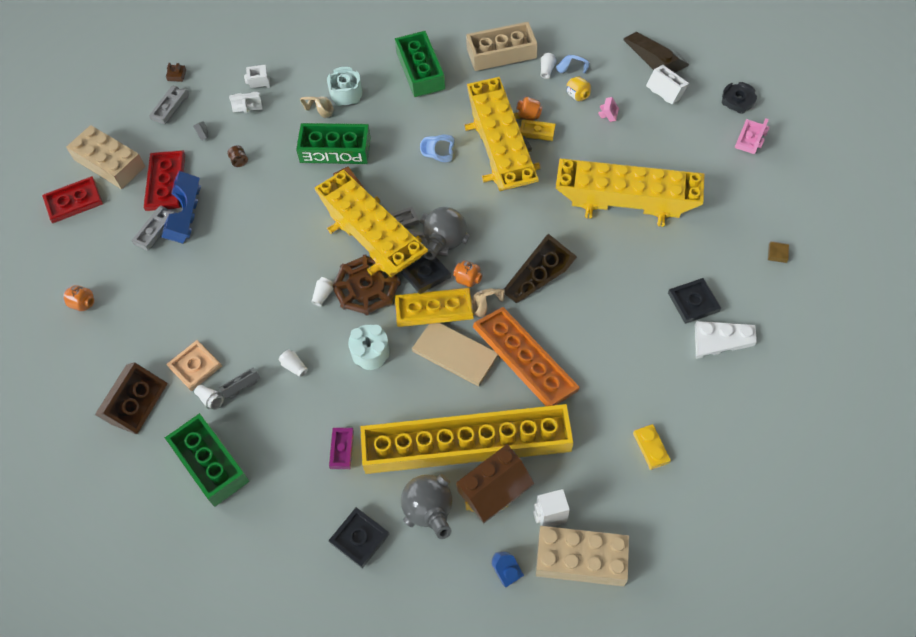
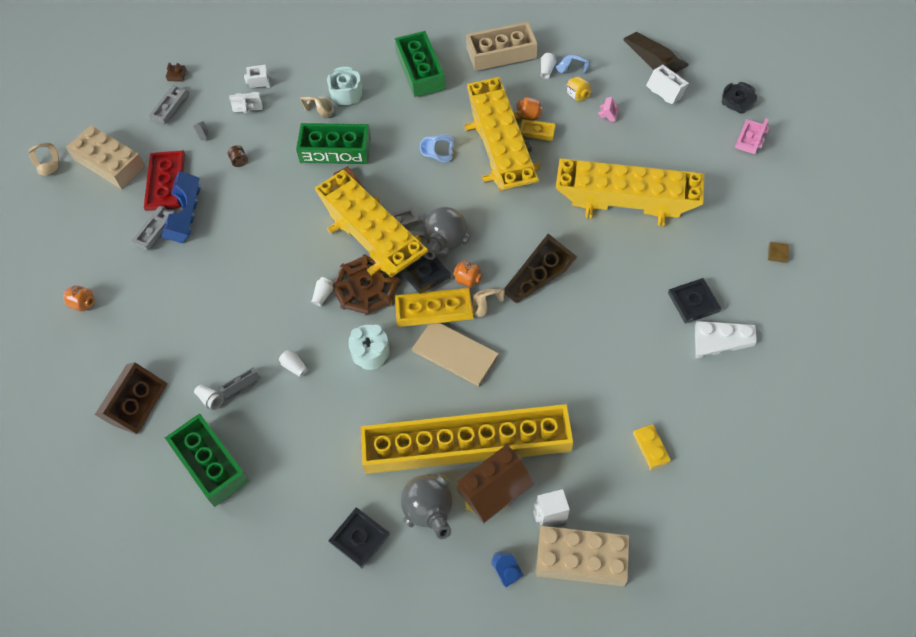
(49, 167): none -> tan piece
(72, 199): red tile -> none
(194, 365): light nougat tile -> none
(341, 448): magenta plate -> none
(526, 357): orange plate -> none

